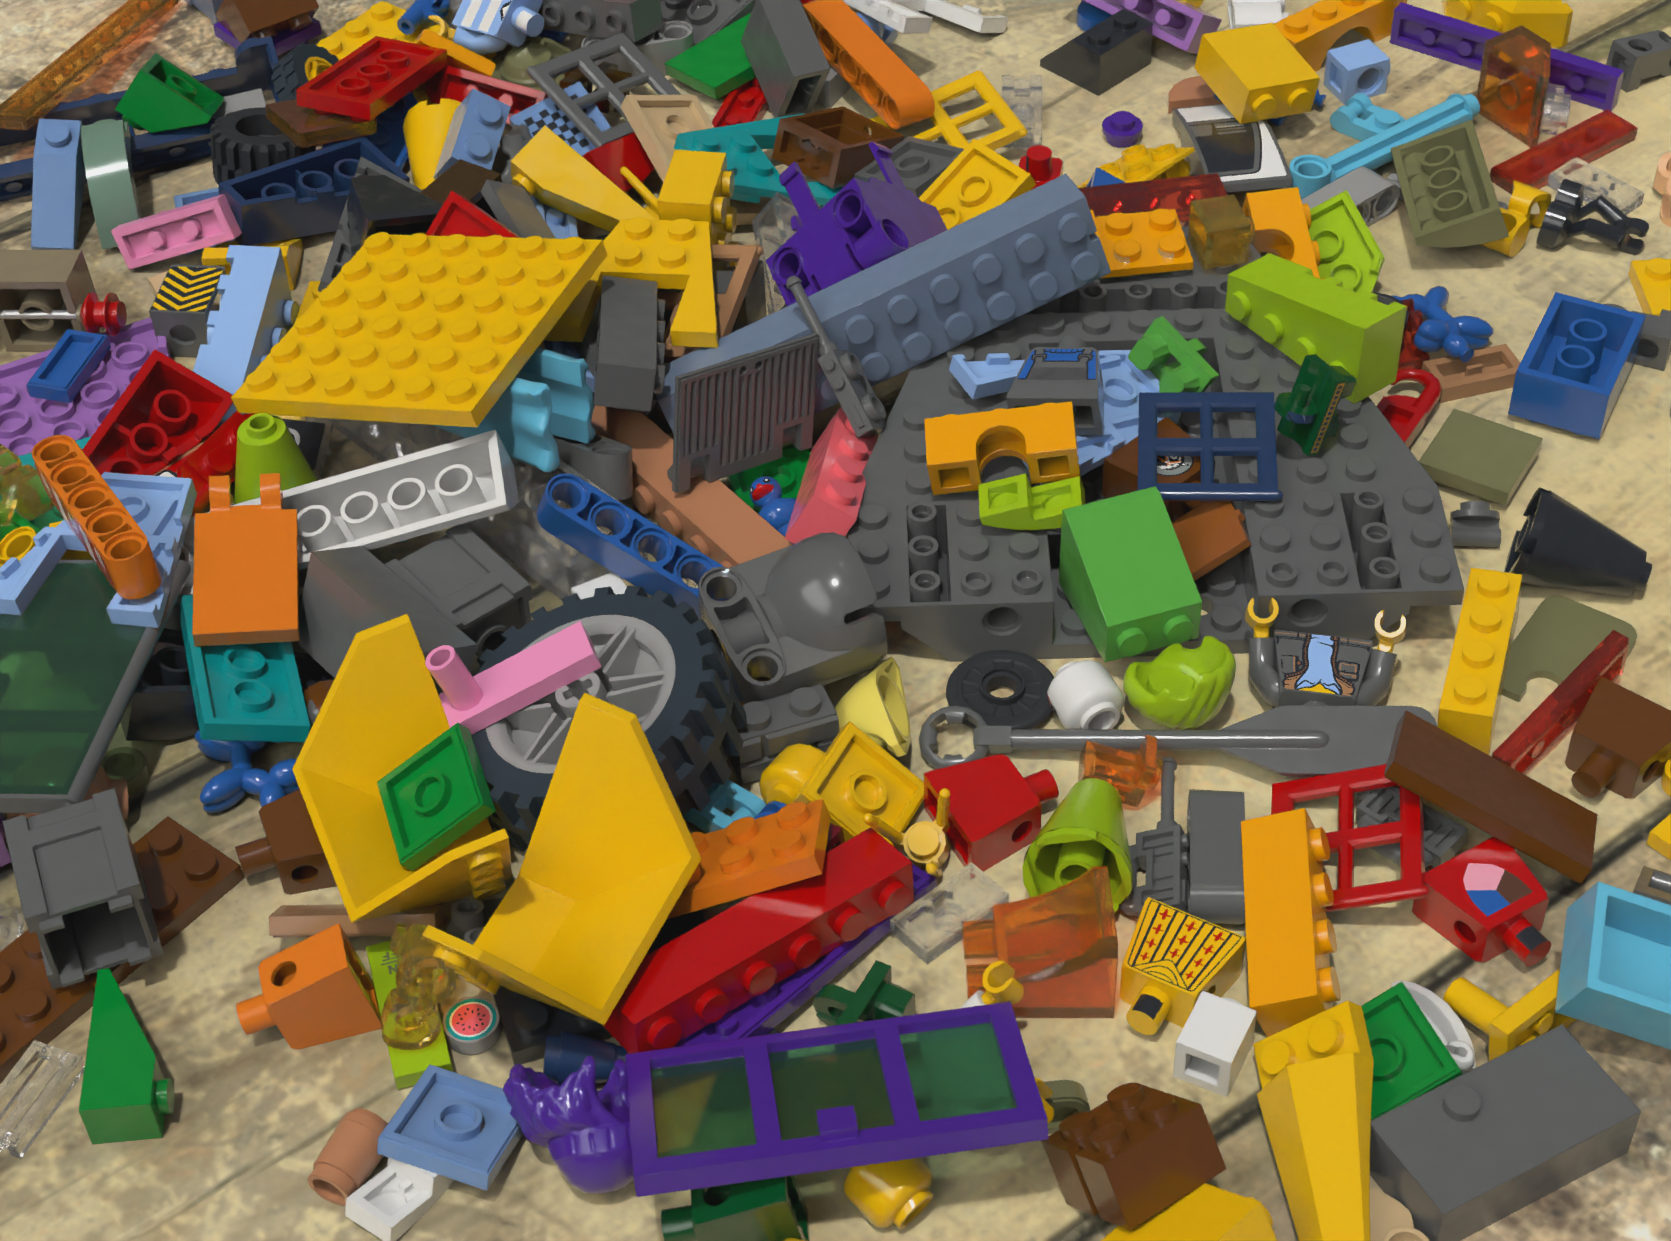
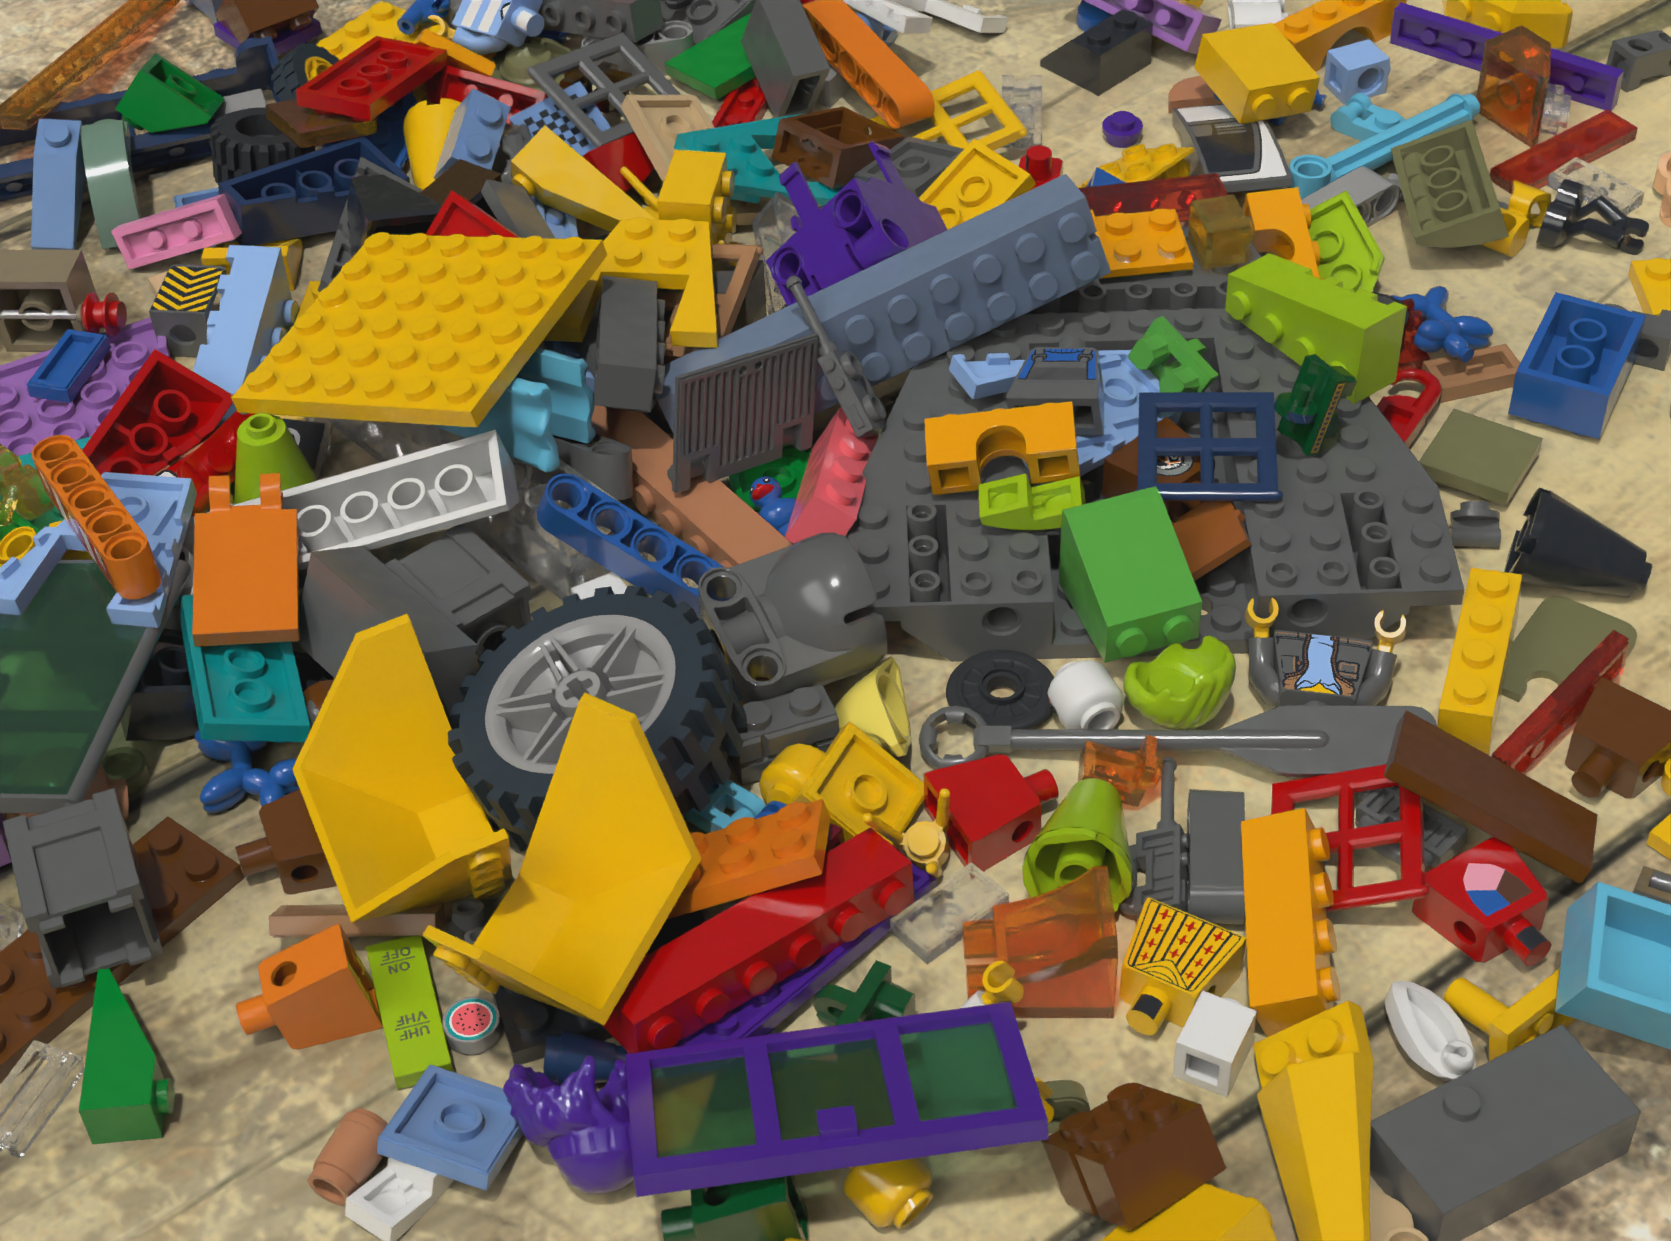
(411, 1009): clear yellow piece -> none
(435, 796): green tile -> none
(513, 682): bright pink piece -> none
(1404, 1050): green tile -> none

